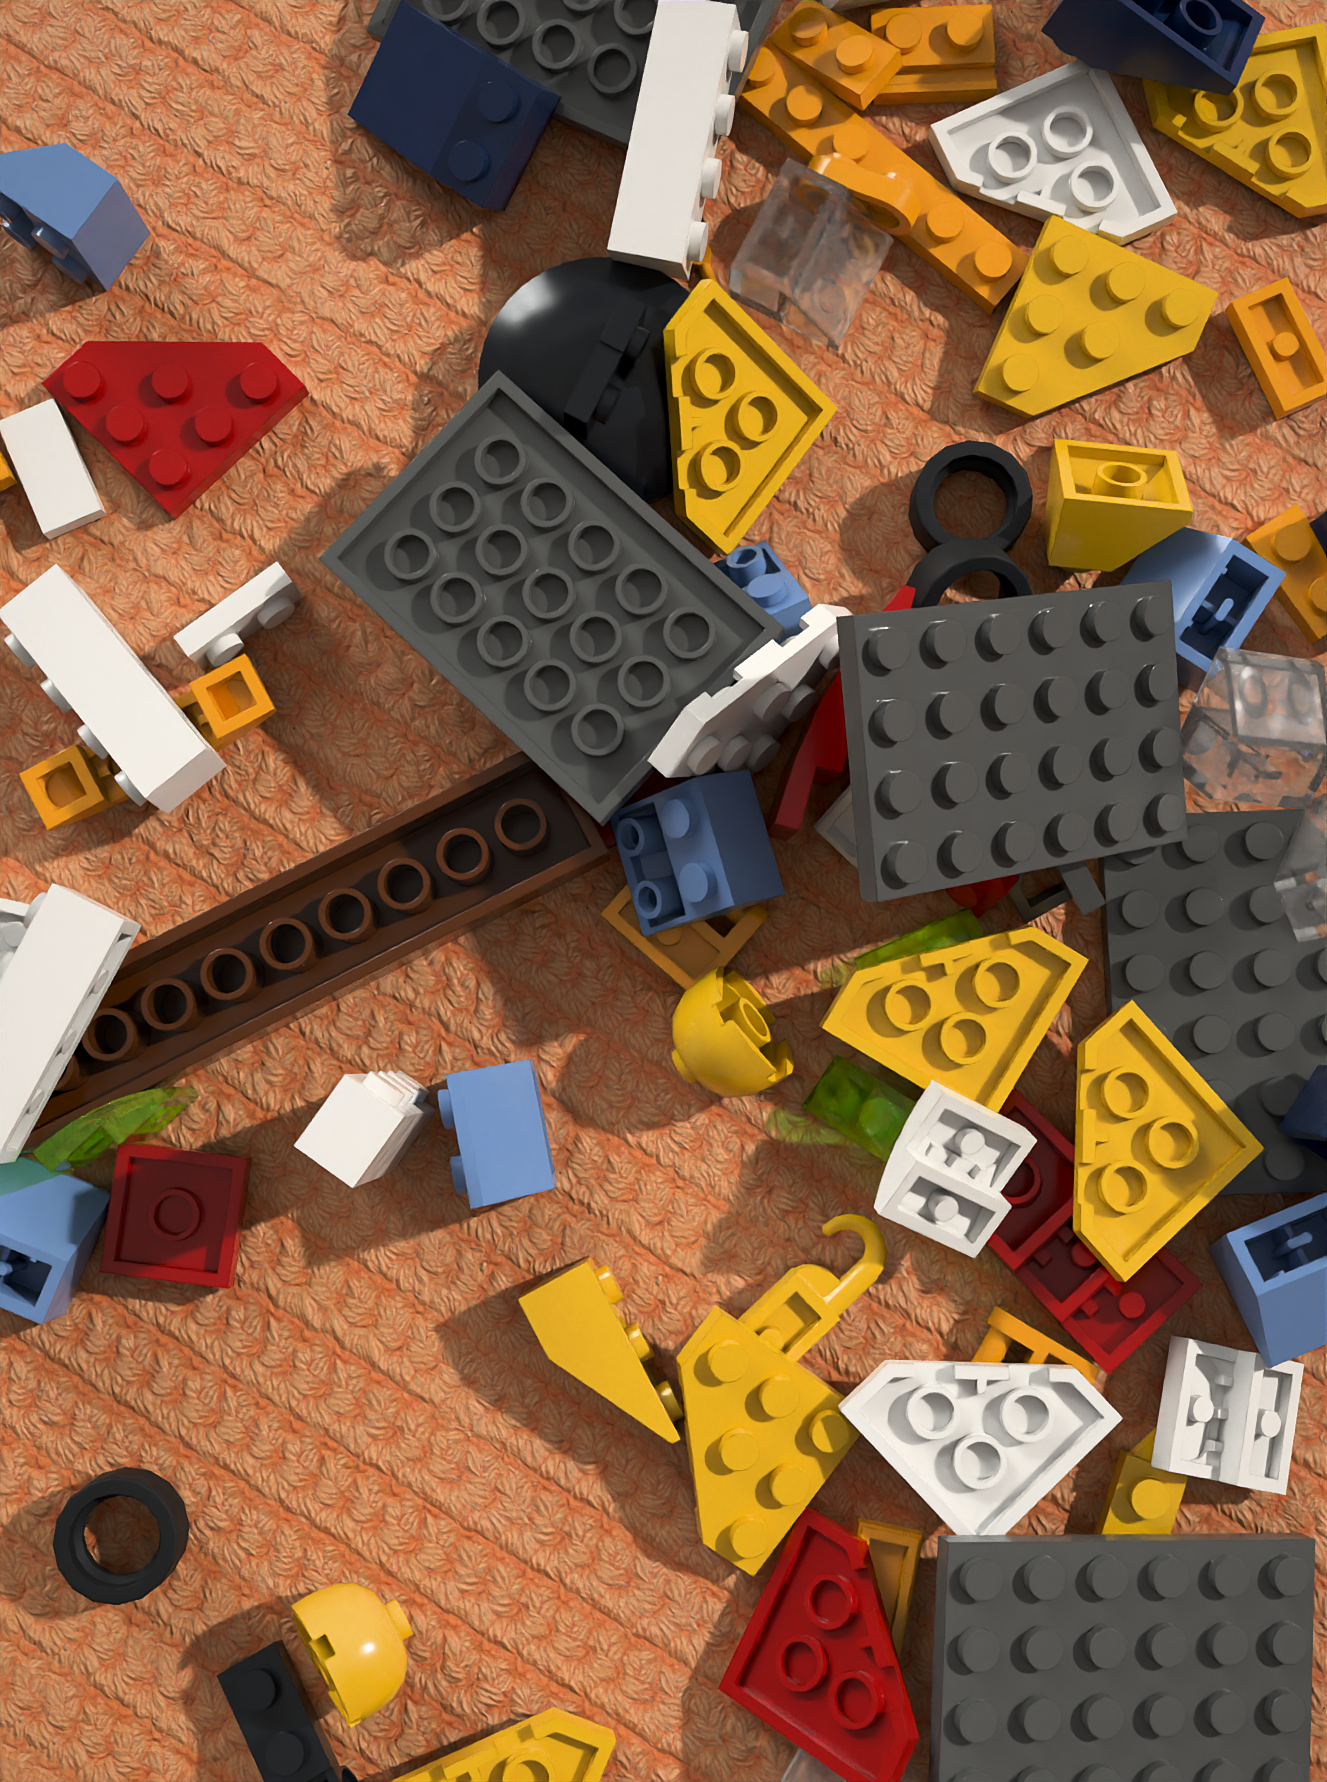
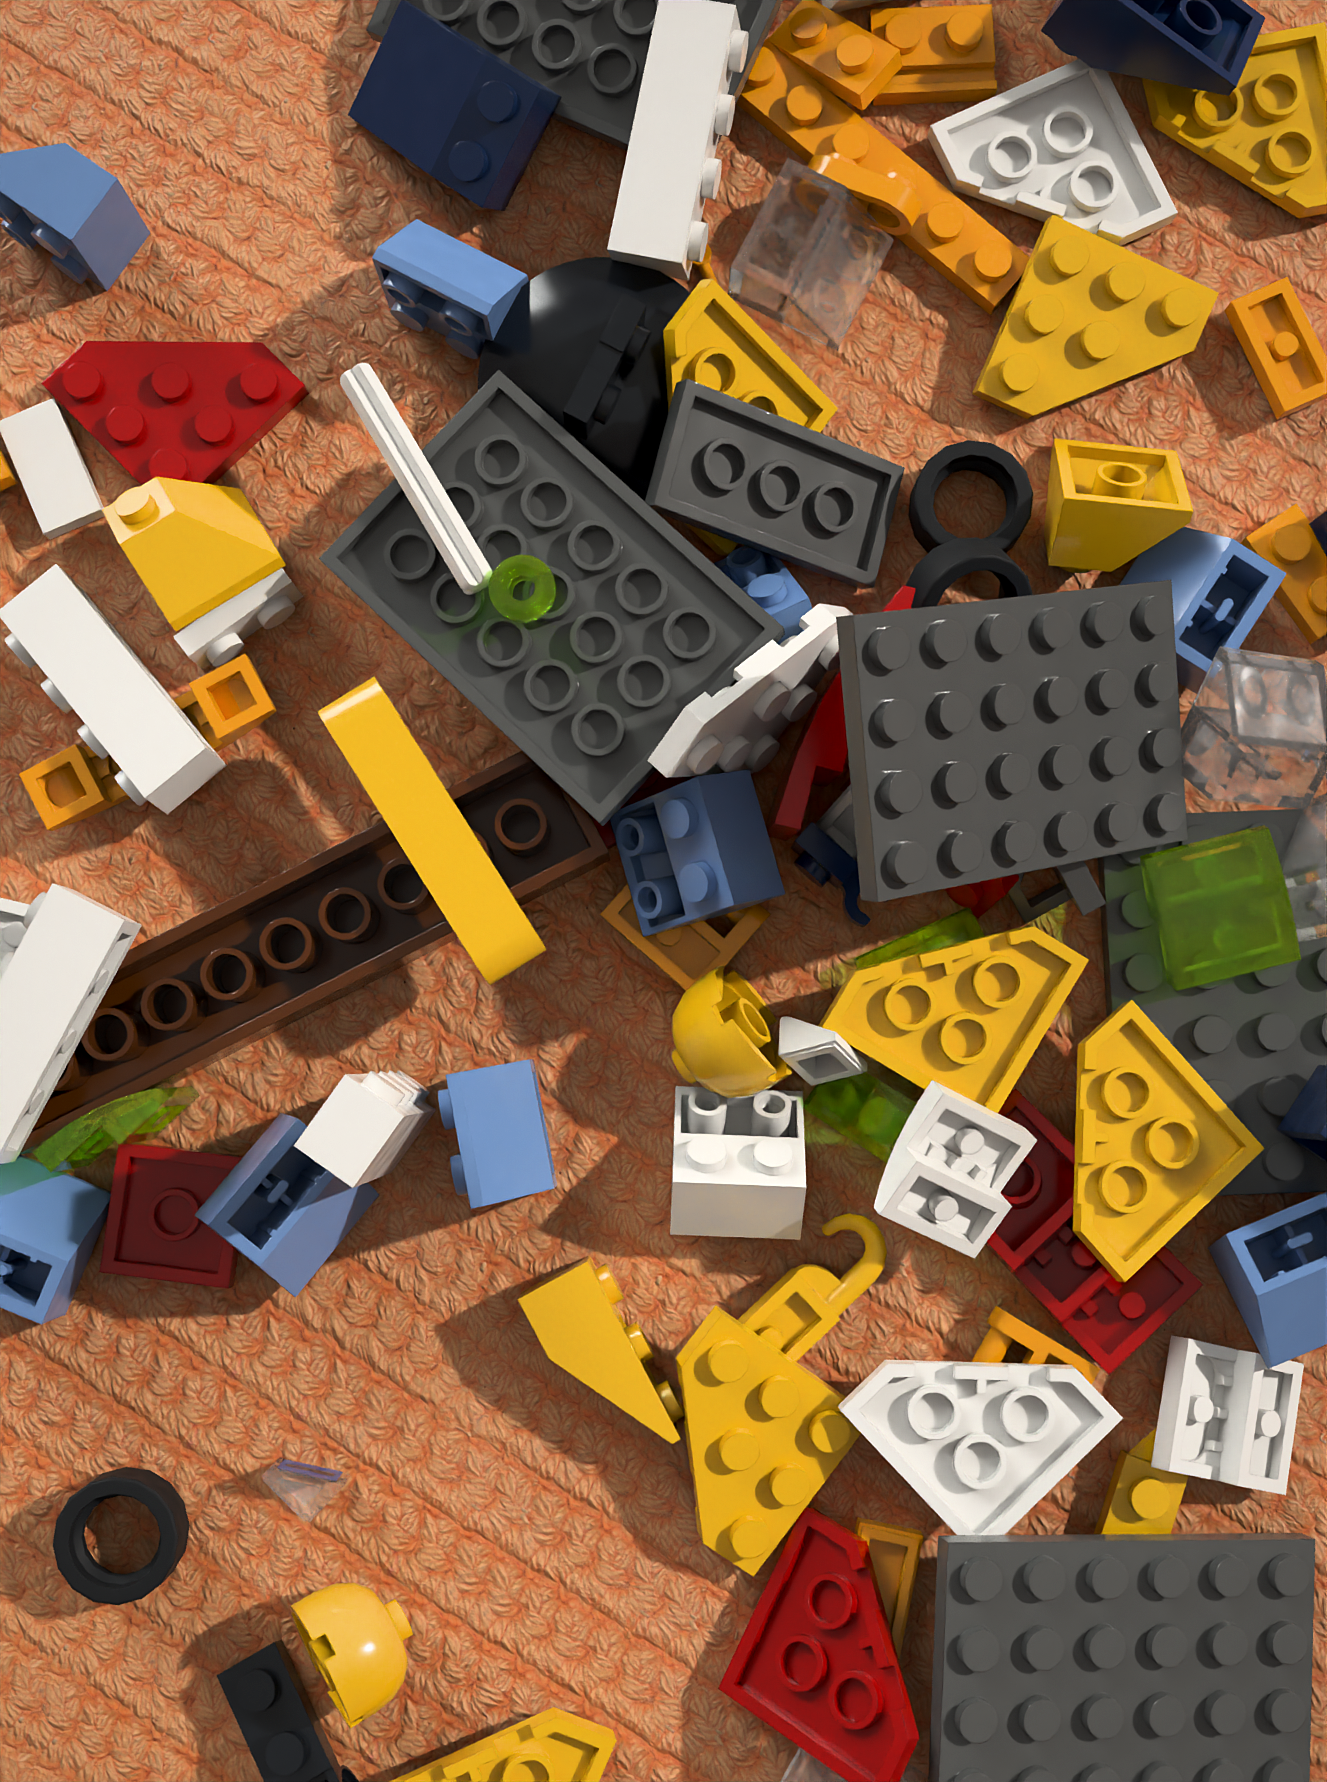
(192, 544): none -> yellow slope
(284, 1207): none -> medium blue slope
(304, 1486): none -> clear slope
(416, 478): none -> white axle
(431, 831): none -> yellow beam
(446, 286): none -> medium blue slope
(513, 571): none -> clear neon green plate
(738, 1164): none -> white slope
(773, 485): none -> dark grey plate
(817, 1052): none -> white slope
(826, 862): none -> dark blue plate
(1220, 907): none -> clear neon green slope

